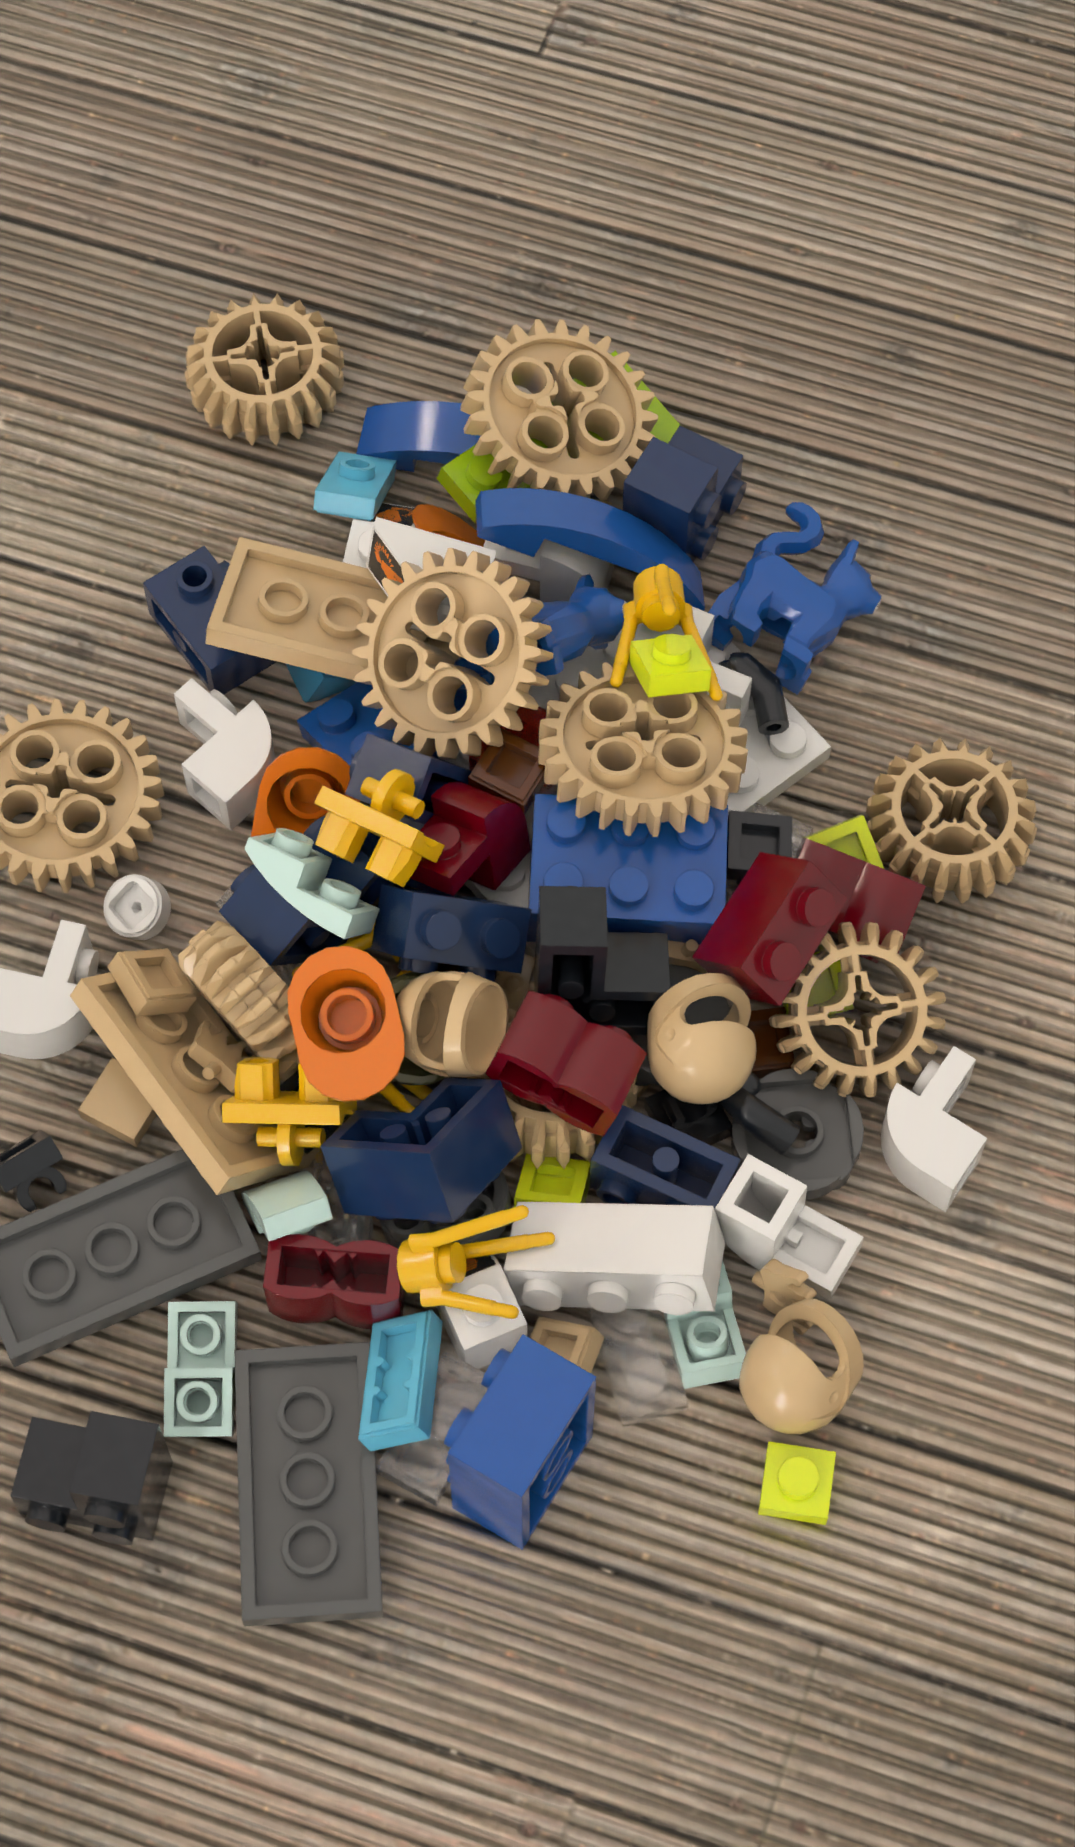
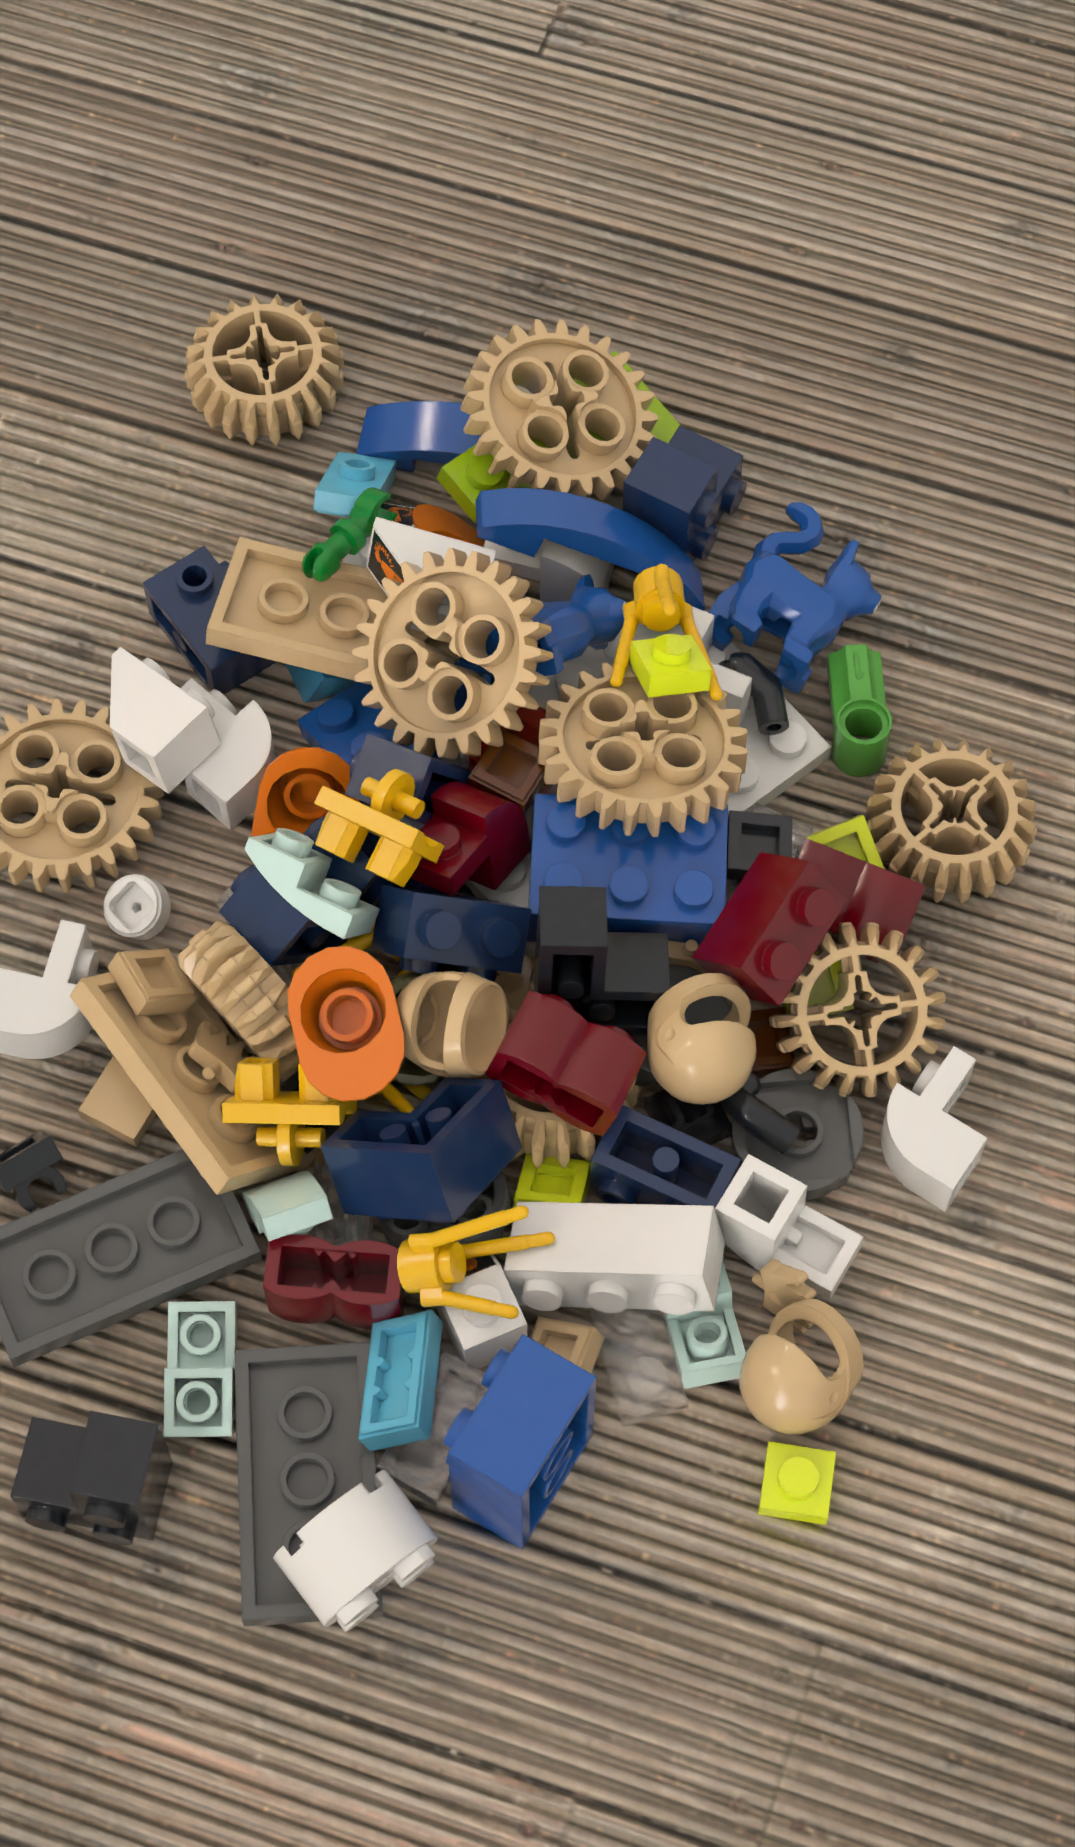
(158, 724): none -> white slope
(347, 535): none -> green piece
(357, 1550): none -> white brick
(858, 709): none -> bright green piece

